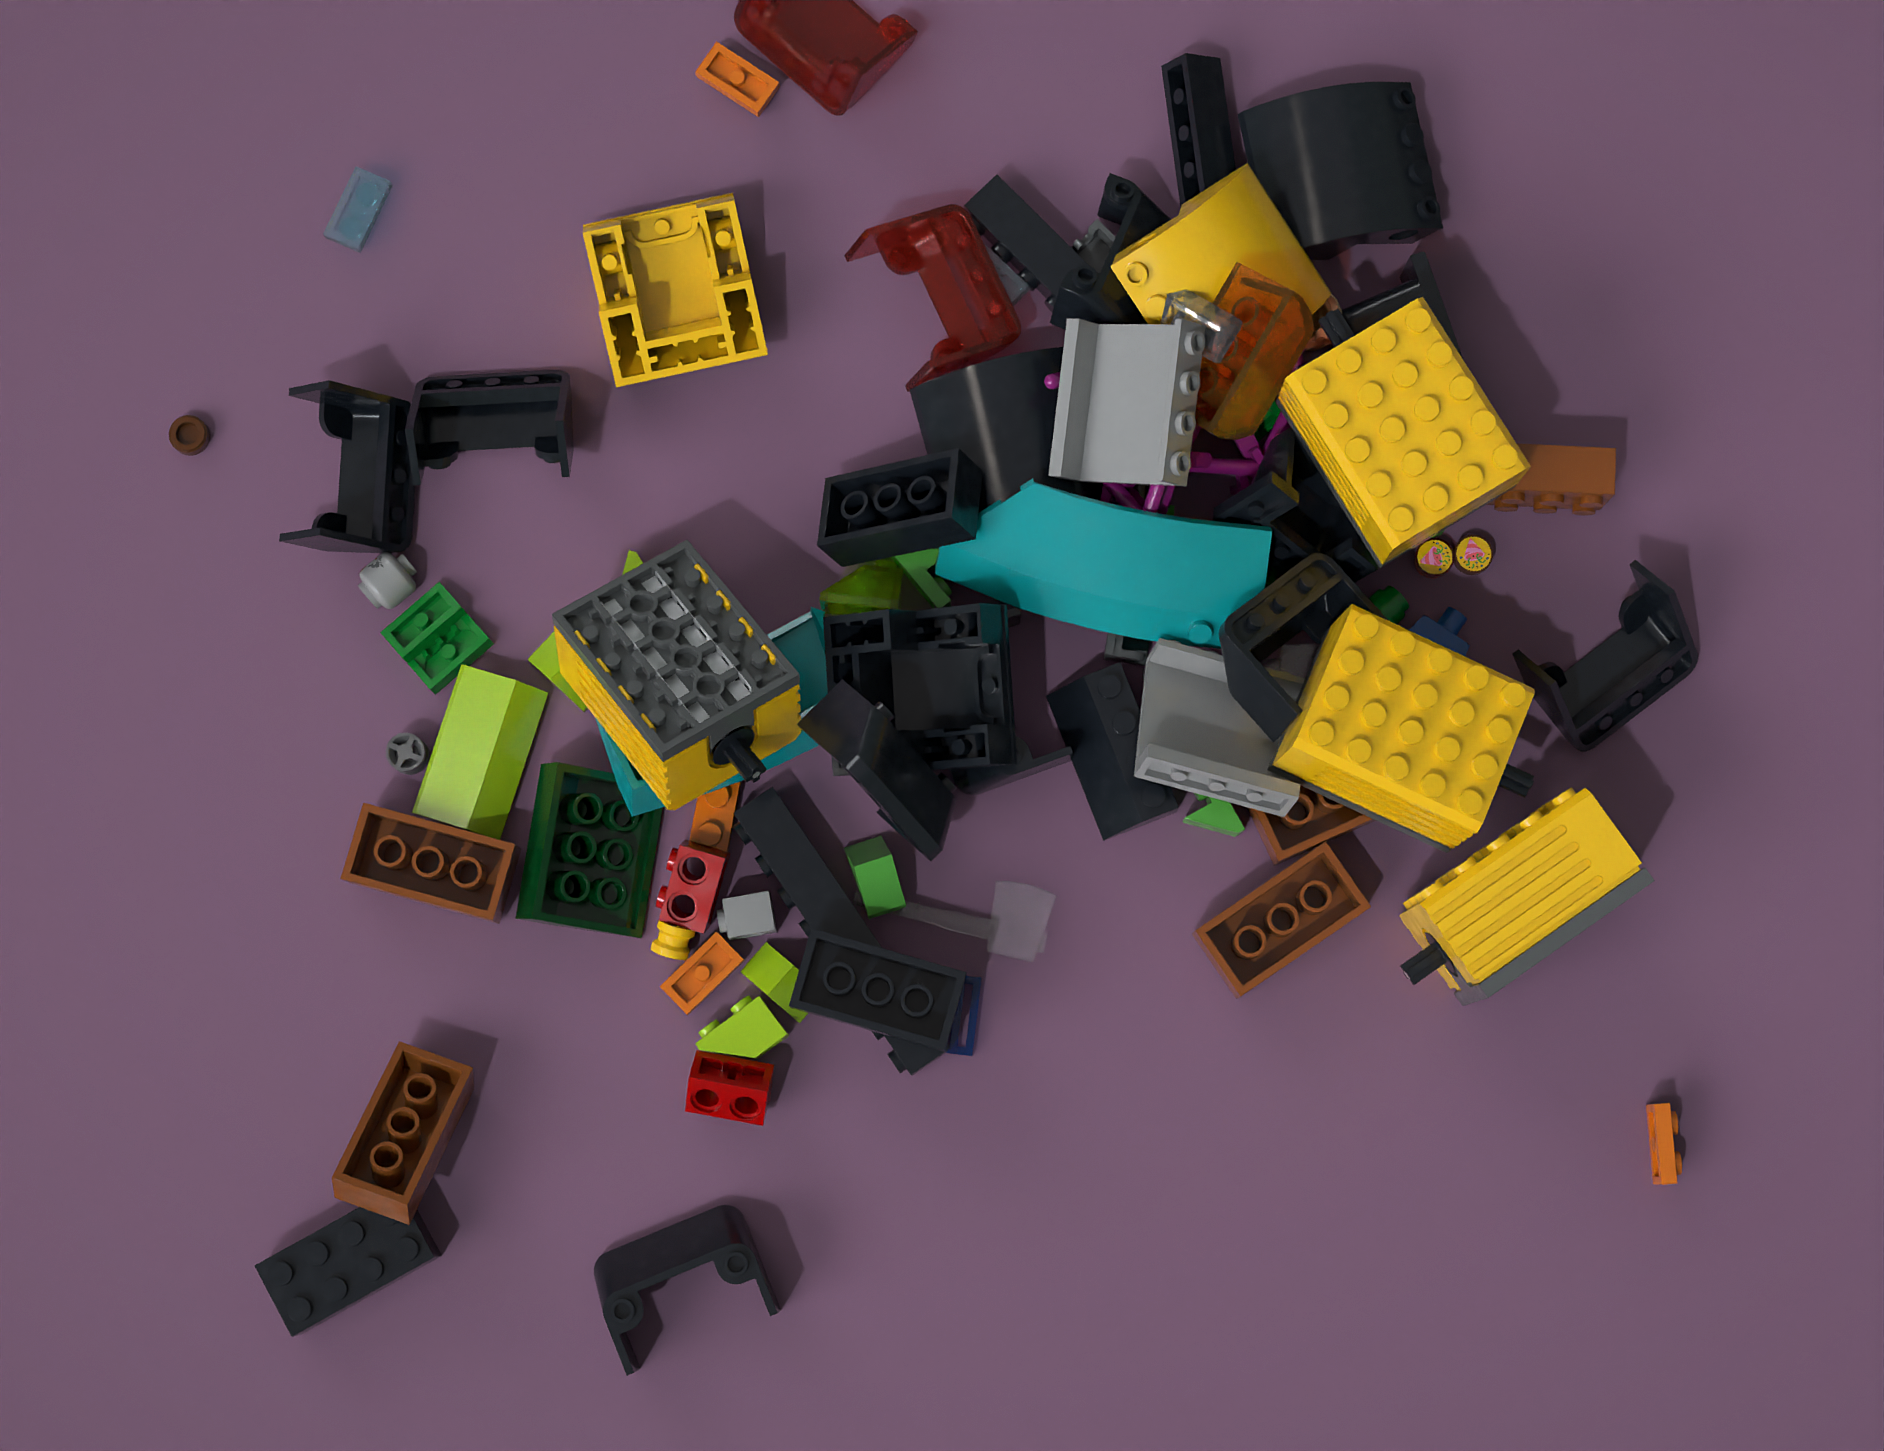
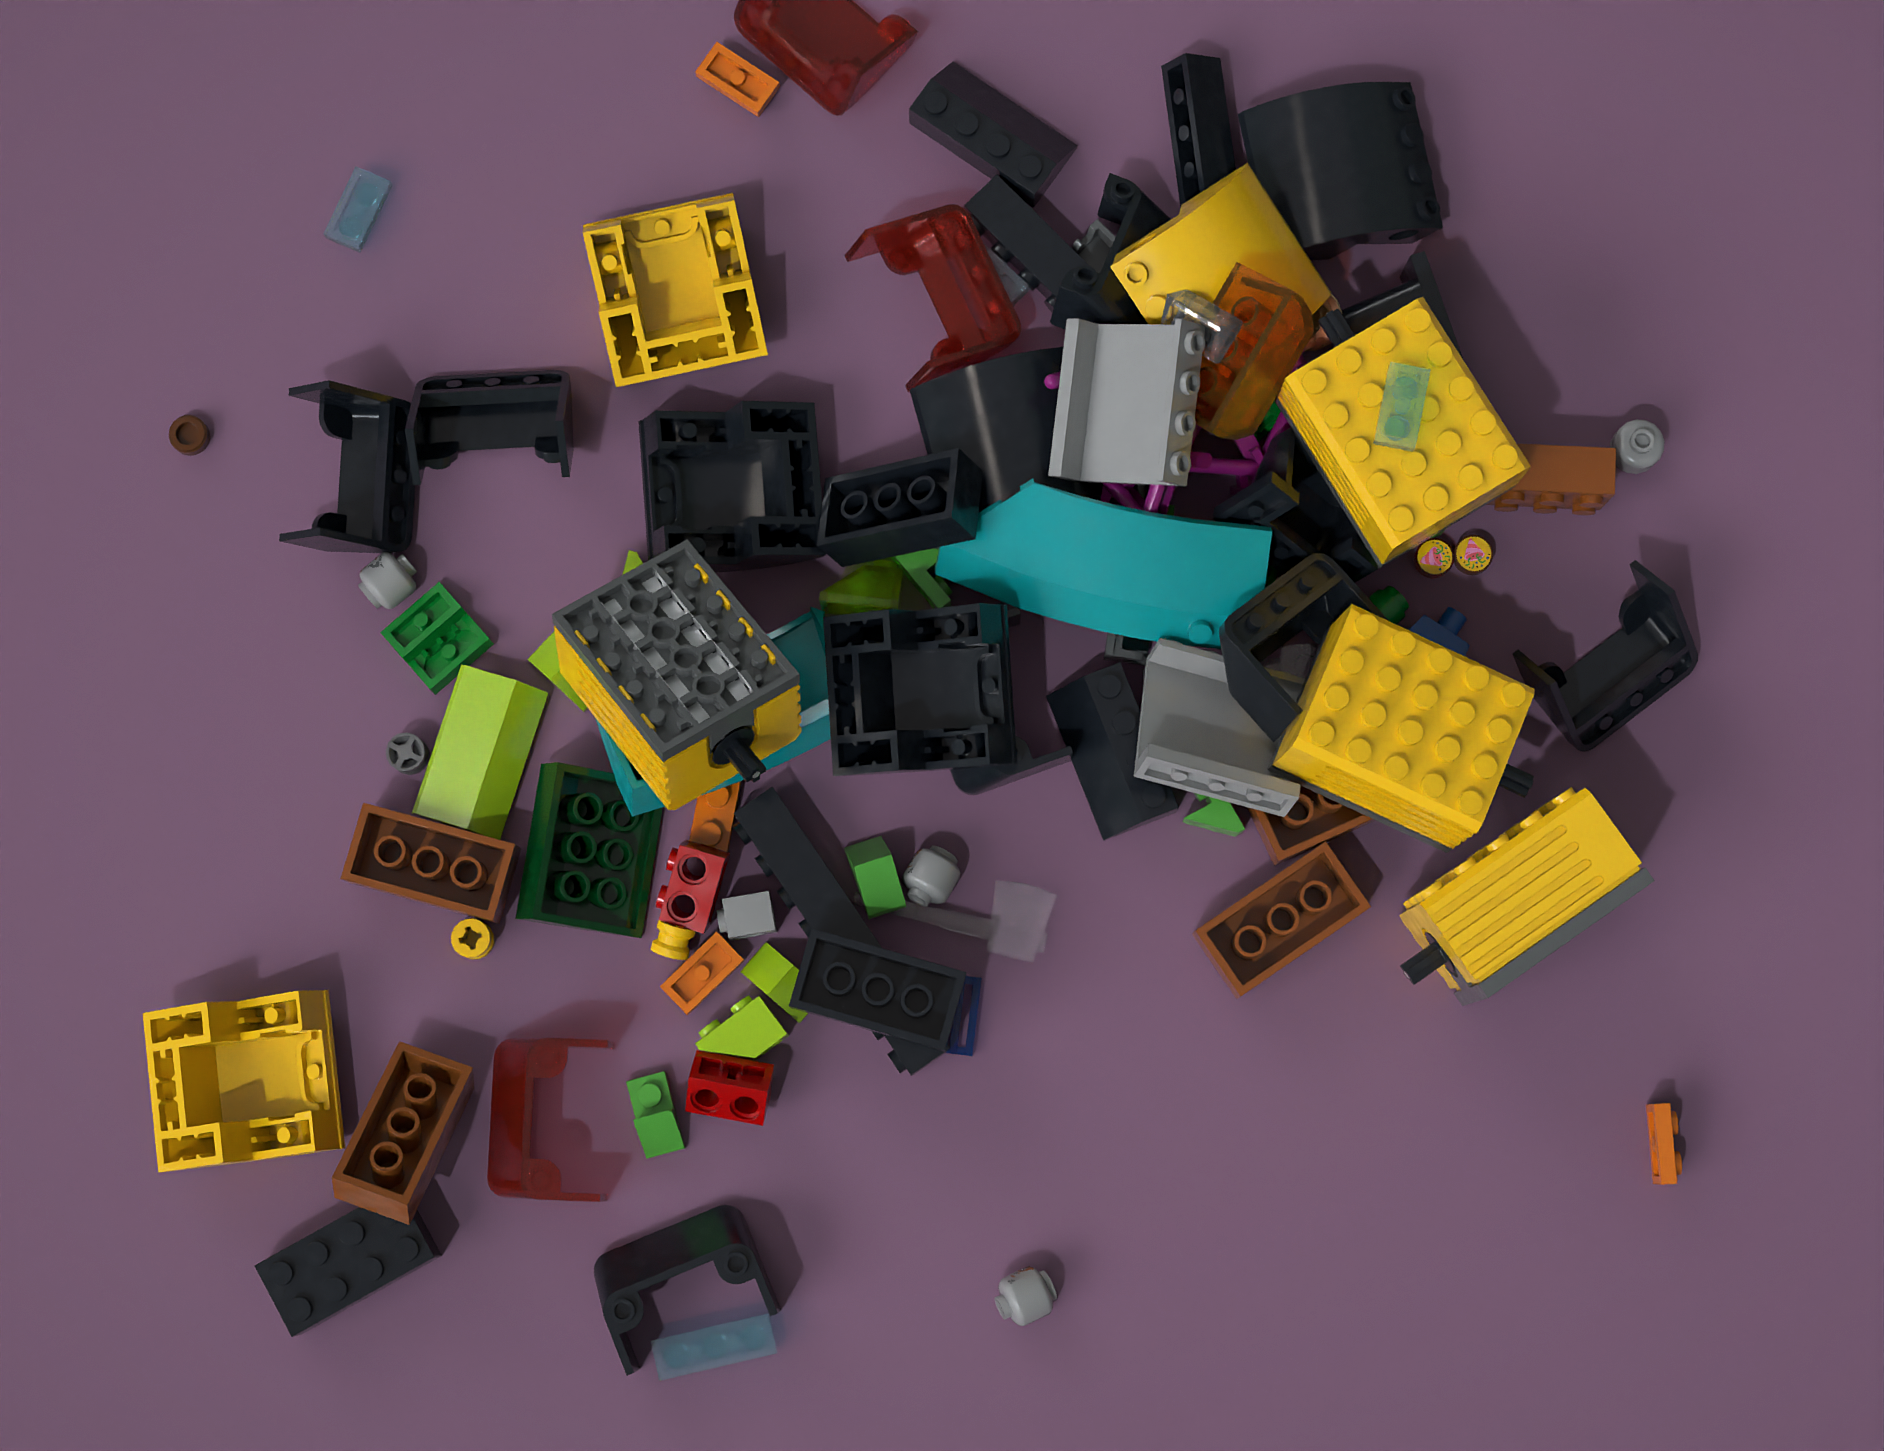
(243, 1080): none -> yellow slope
(481, 944): none -> yellow wheel
(509, 1162): none -> clear red windscreen
(655, 1115): none -> bright green slope
(714, 1346): none -> clear light blue plate
(734, 484): none -> black slope
(884, 766): black windscreen -> none
(931, 876): none -> light grey head
(990, 132): none -> black slope
(1025, 1296): none -> light grey head
(1401, 406): none -> clear light blue plate
(1637, 446): none -> light grey head

